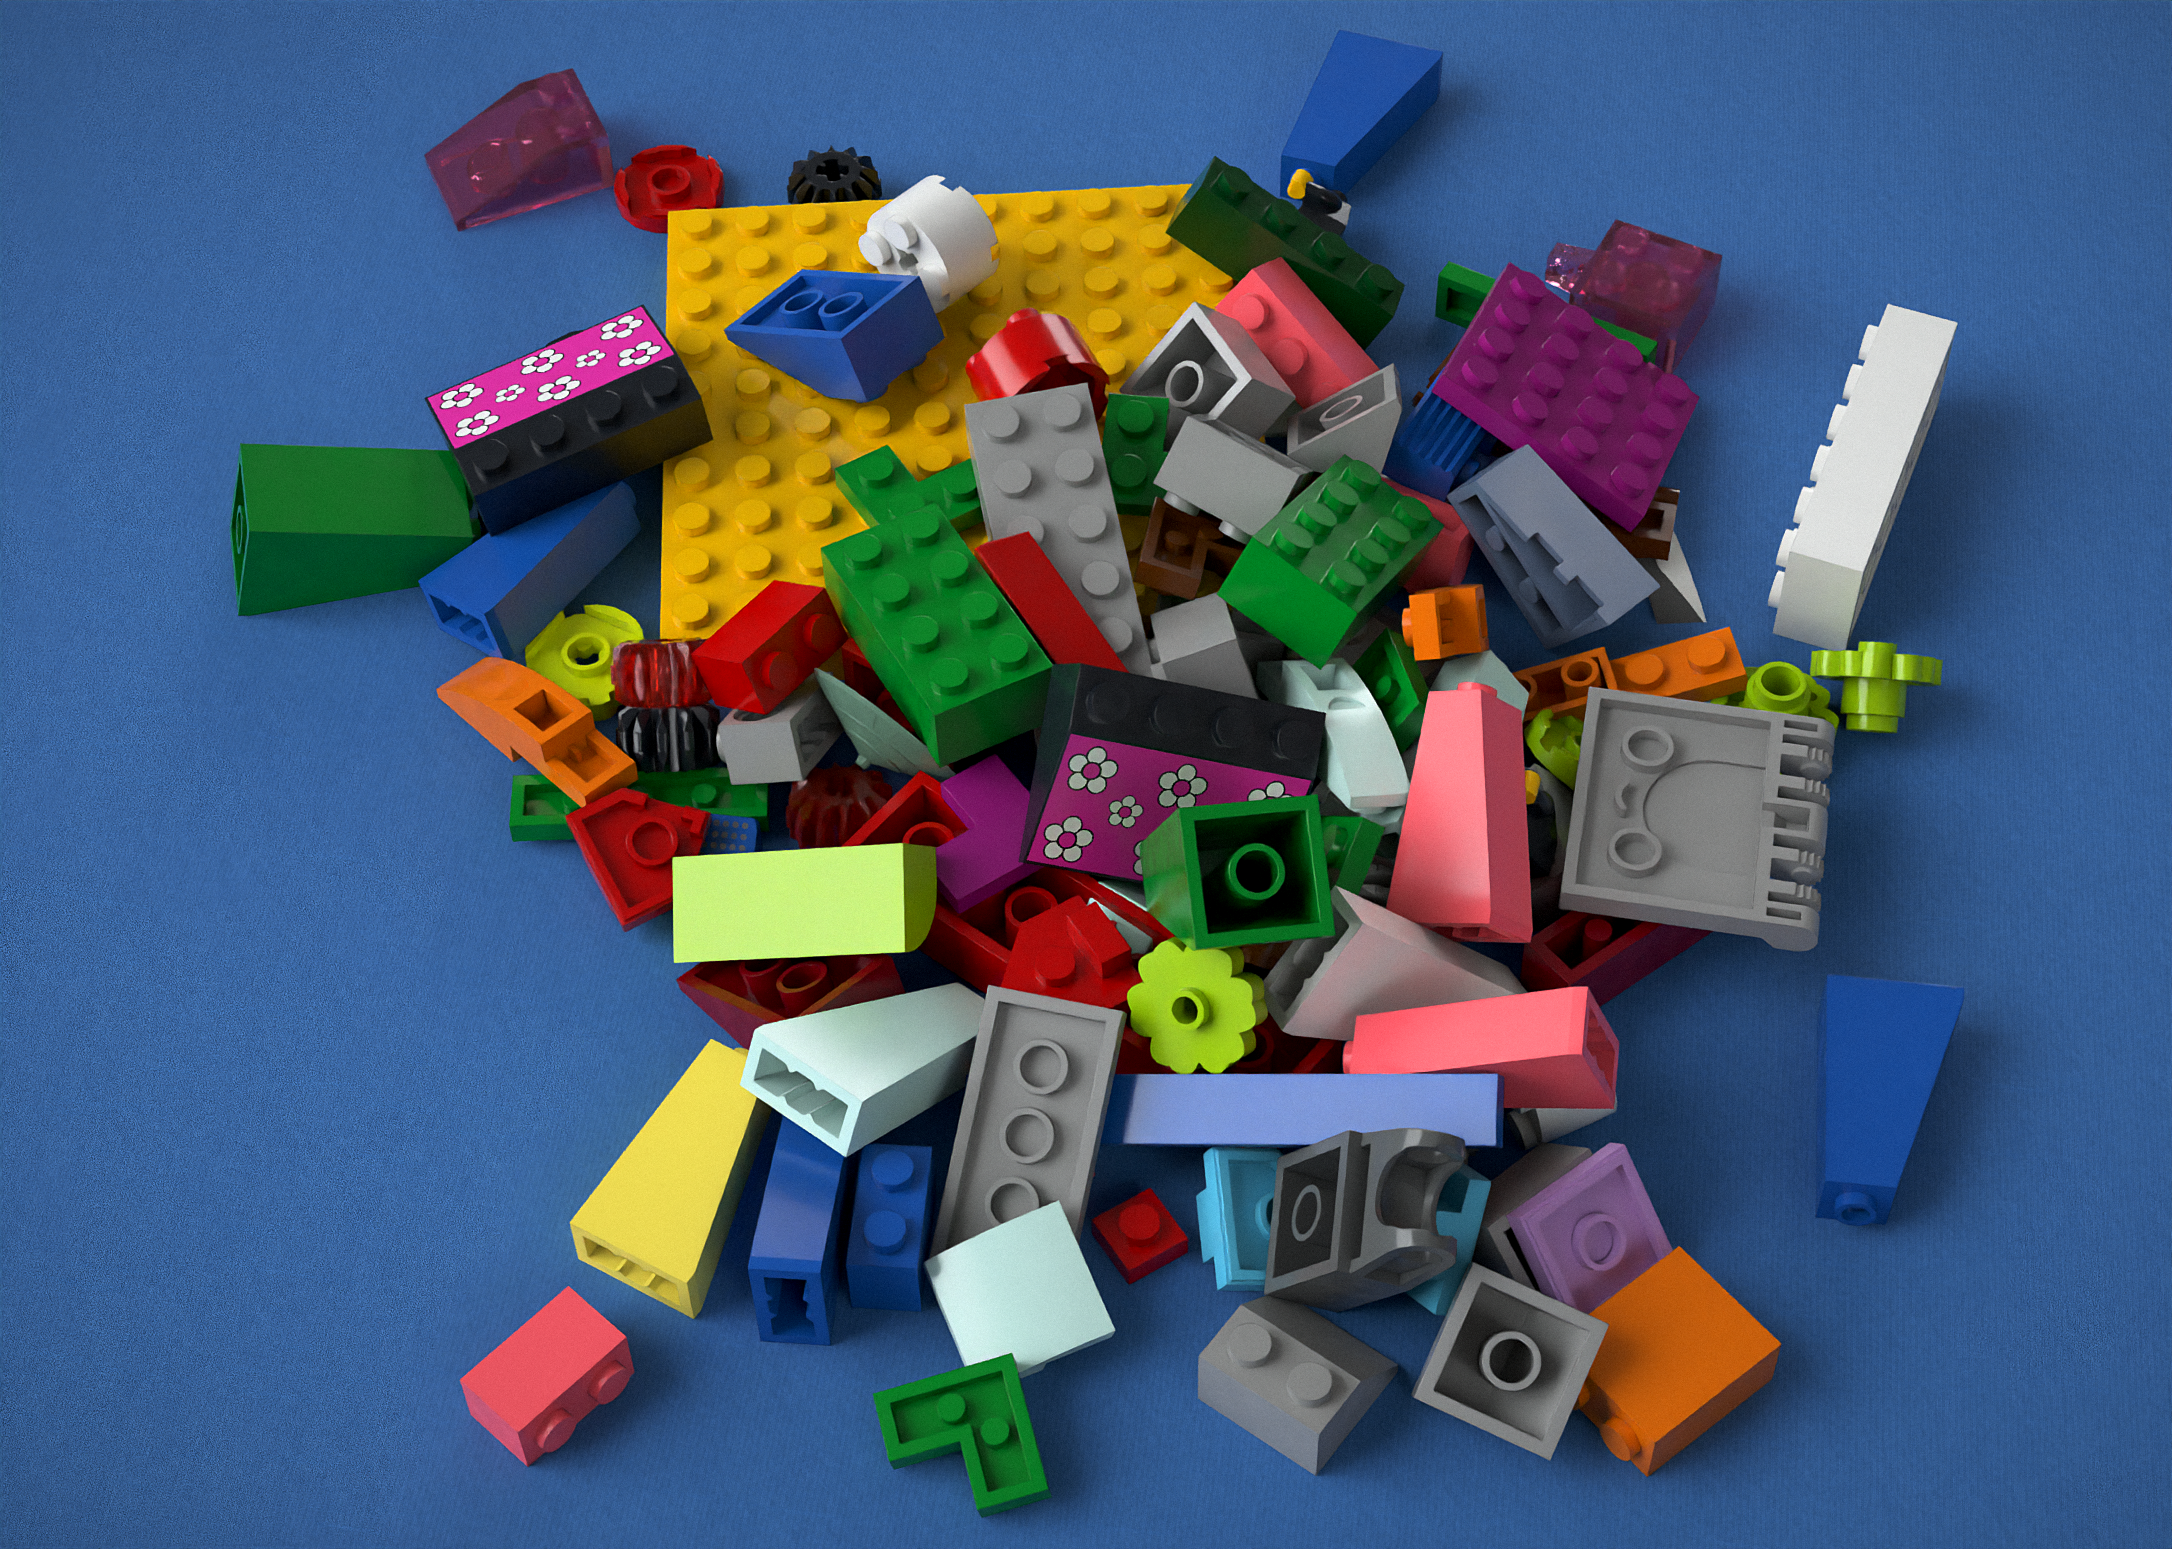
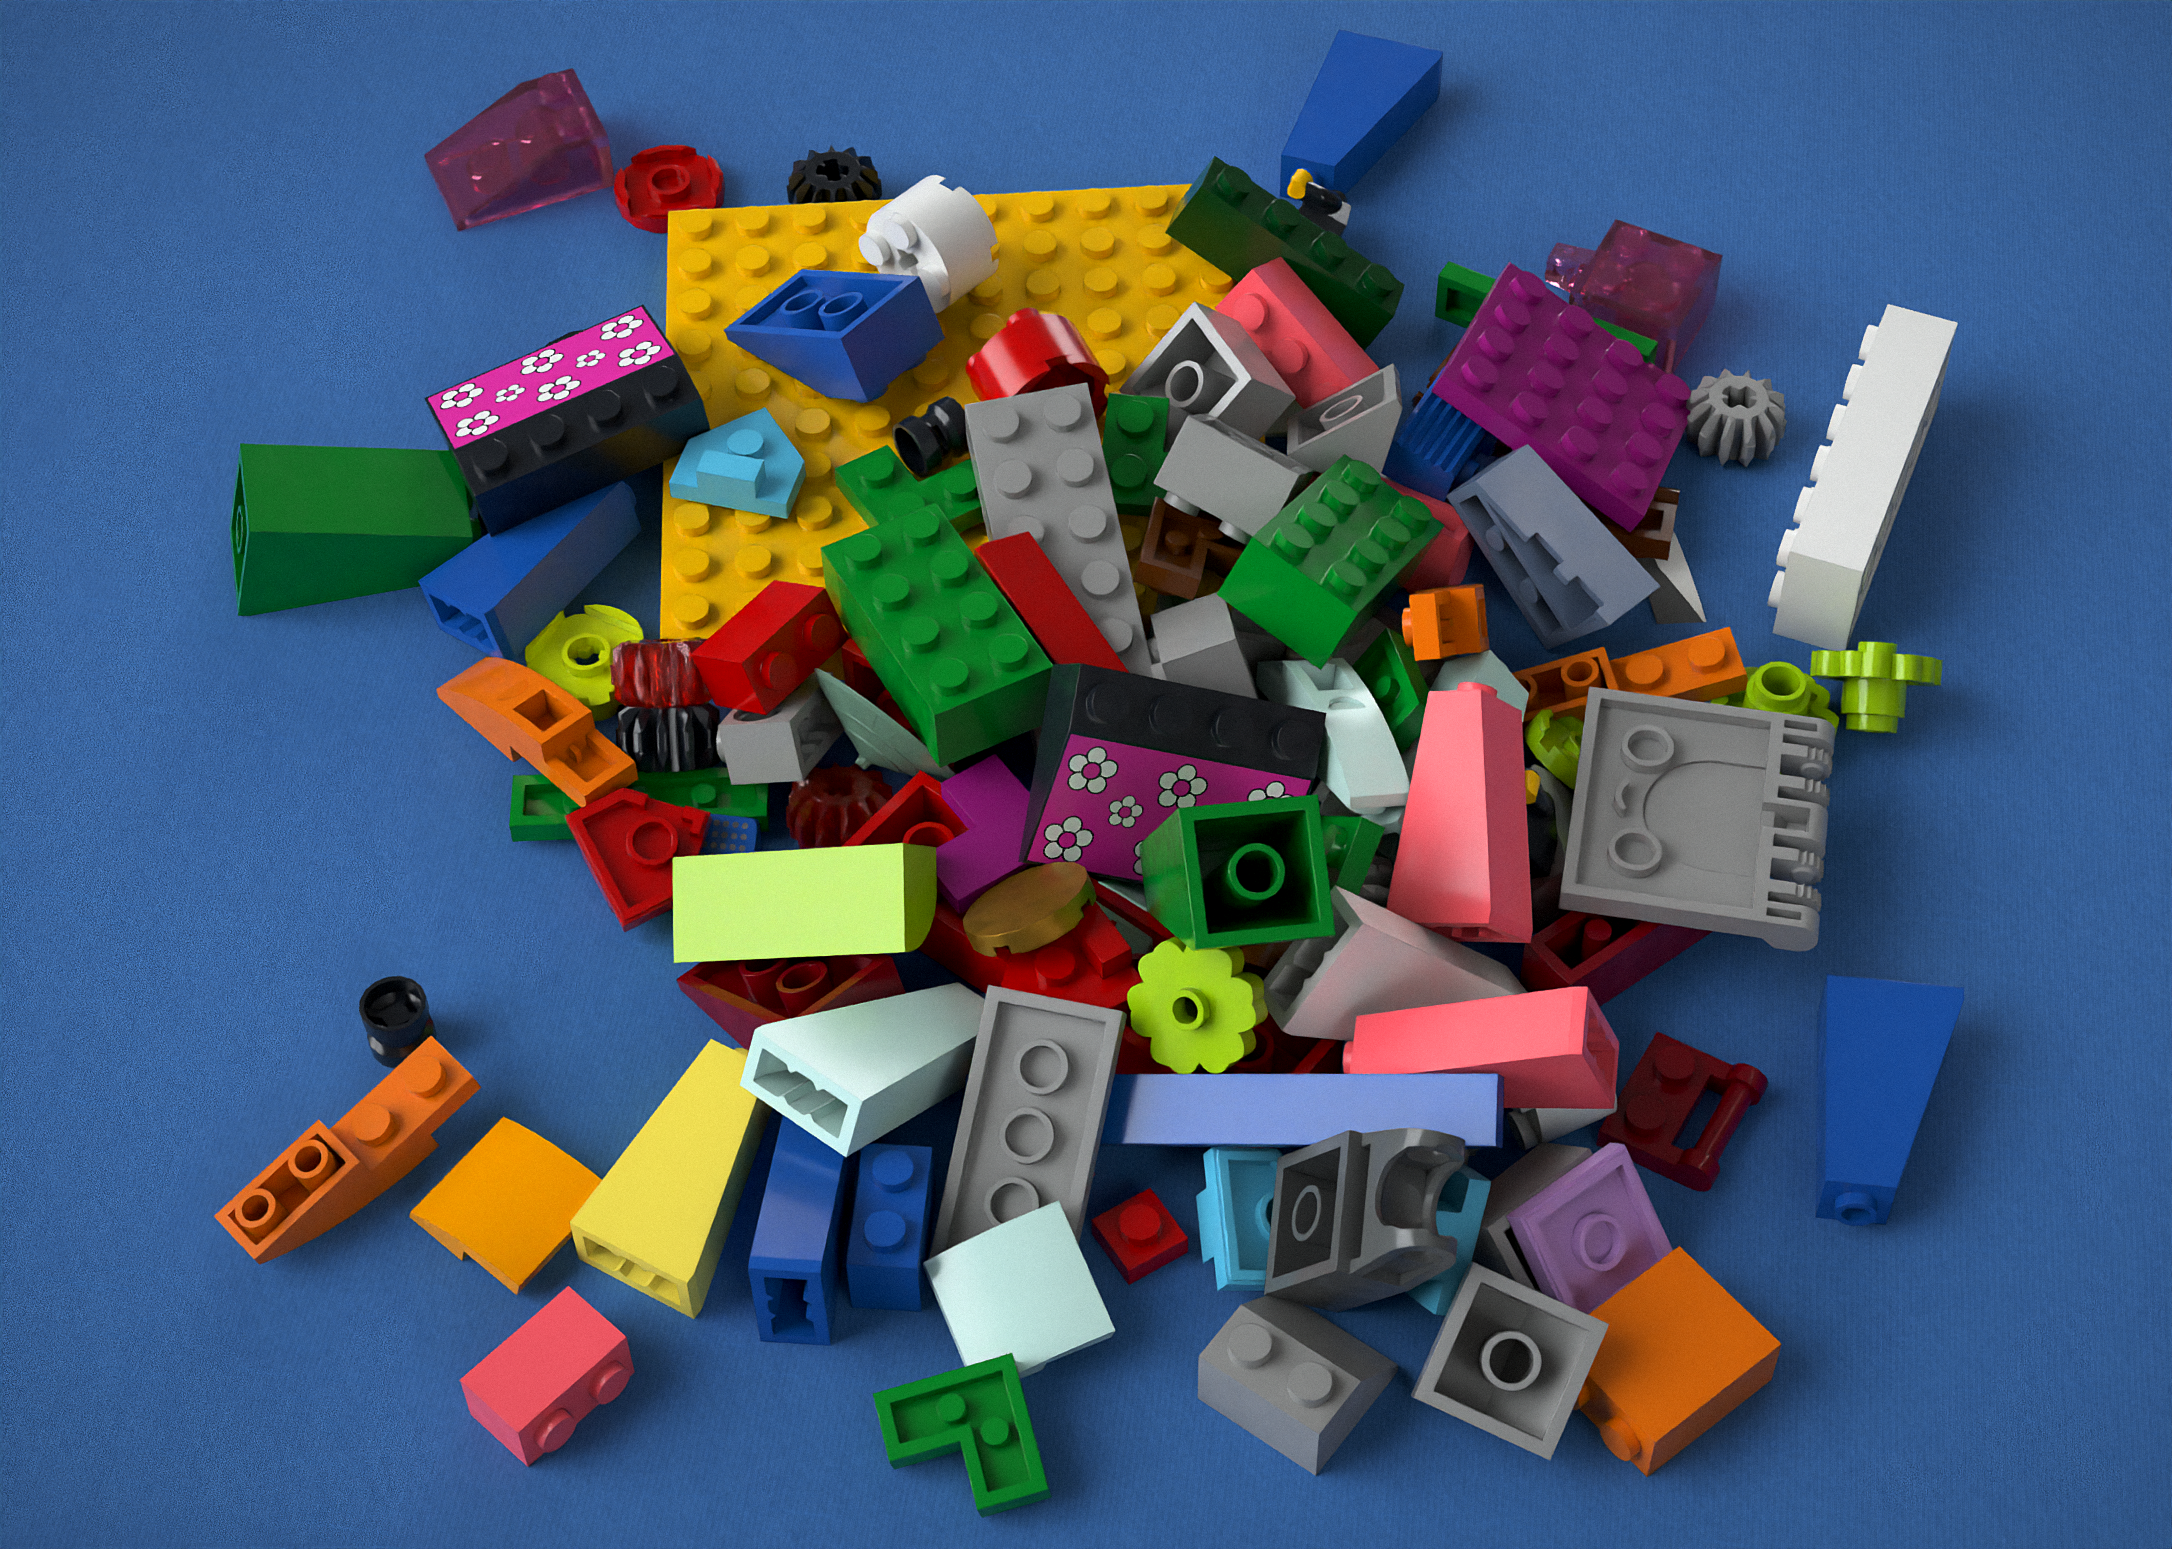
(345, 1167): none -> orange slope
(395, 1018): none -> black wheel
(508, 1203): none -> light orange slope
(741, 467): none -> medium azure plate
(932, 437): none -> black wheel
(1029, 908): none -> pearl gold tile
(1662, 1101): none -> dark red plate
(1735, 417): none -> light grey gear

